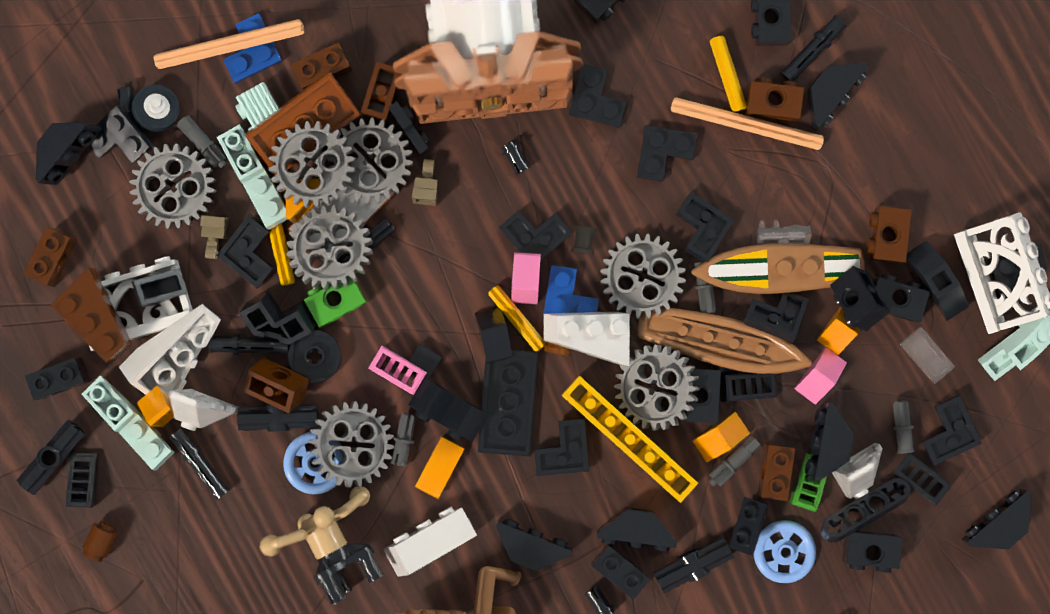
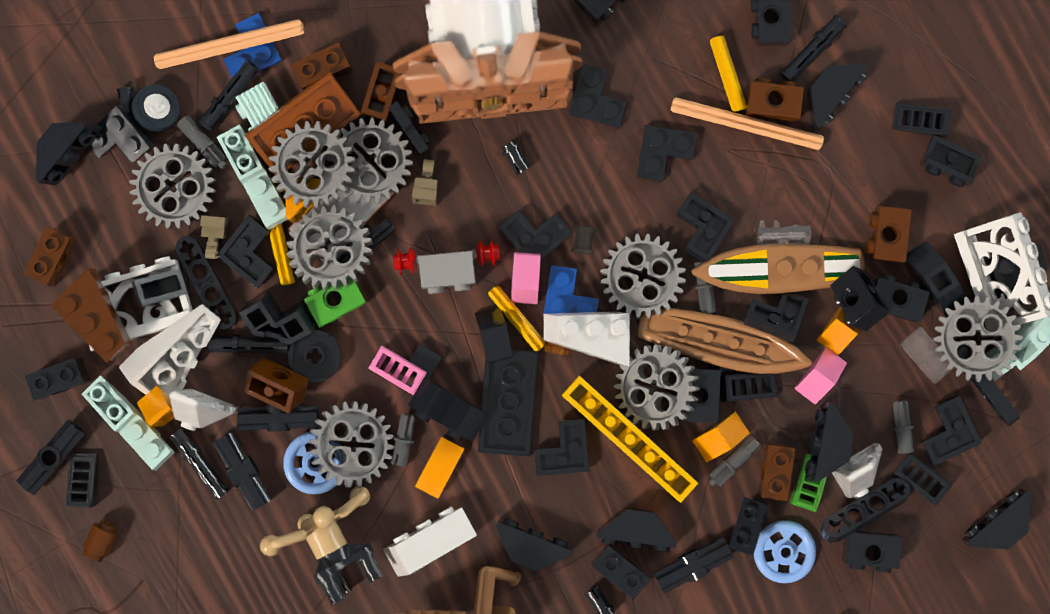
(205, 283): none -> black beam
(222, 103): none -> black pin
(242, 471): none -> black piece
(447, 269): none -> light grey brick
(920, 129): none -> black slope
(950, 161): none -> black bracket
(976, 314): none -> light grey gear
(991, 392): none -> black beam

